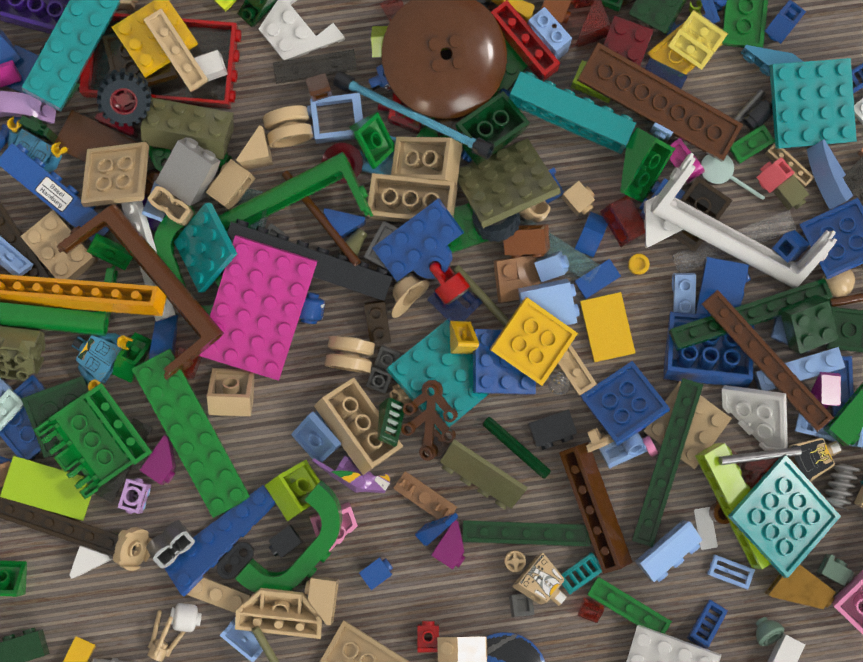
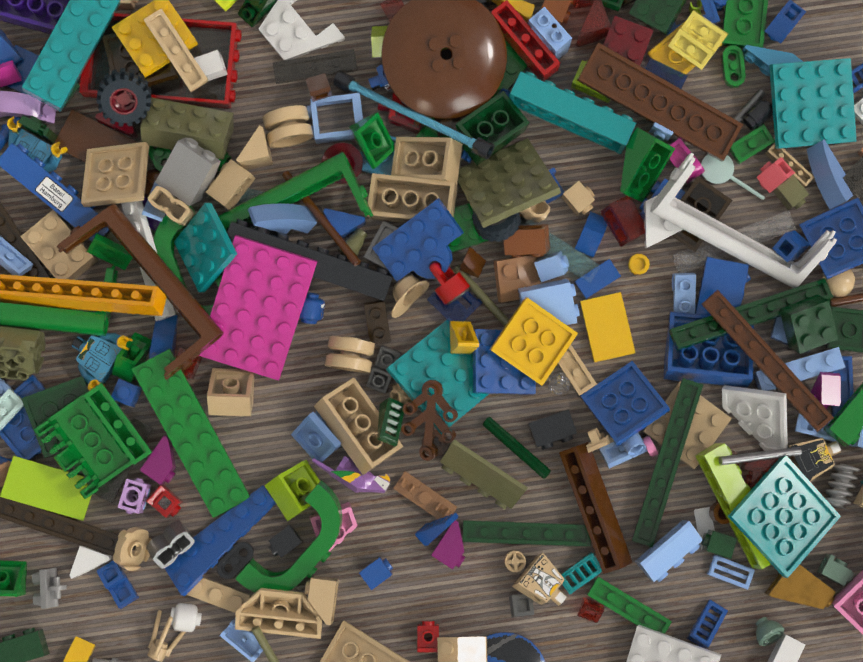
(49, 588): none -> light grey hips
(118, 584): none -> blue slope
(126, 393): none -> blue brick
(165, 502): none -> red window
(282, 217): none -> medium blue slope
(472, 263): none -> reddish brown slope
(718, 543): none -> dark green brick
(733, 67): none -> green plate

